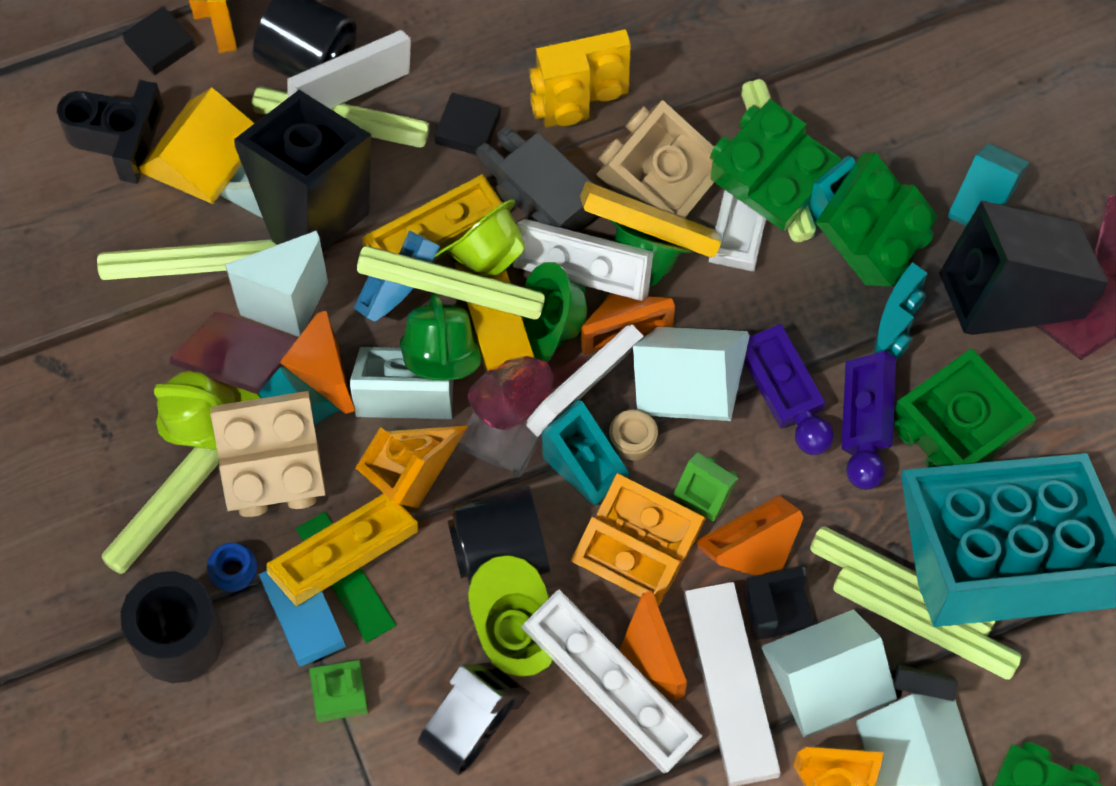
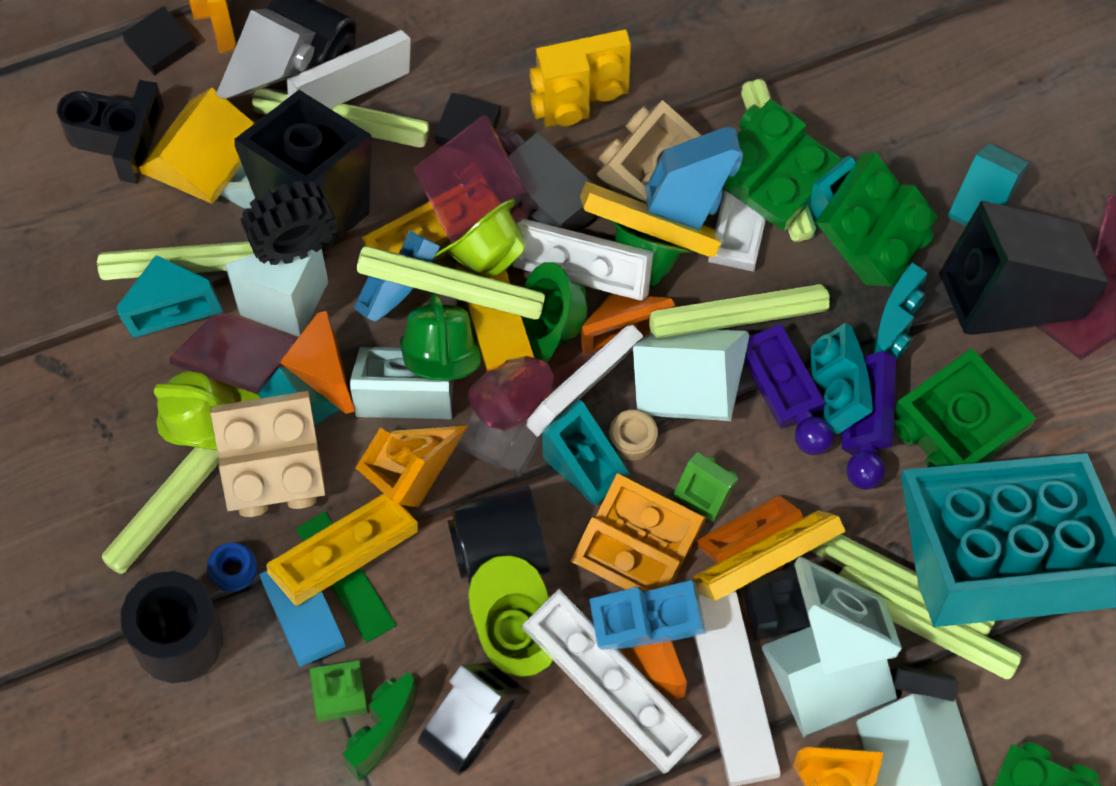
(166, 298): none -> teal slope
(266, 53): none -> light grey slope
(289, 222): none -> black tyre
(390, 712): none -> green slope
(468, 178): none -> clear pink piece
(647, 617): none -> dark azure slope
(692, 175): none -> dark azure slope
(739, 311): none -> yellowish green axle
(768, 554): none -> yellow tile
(843, 375): none -> teal slope
(845, 619): none -> light aqua slope

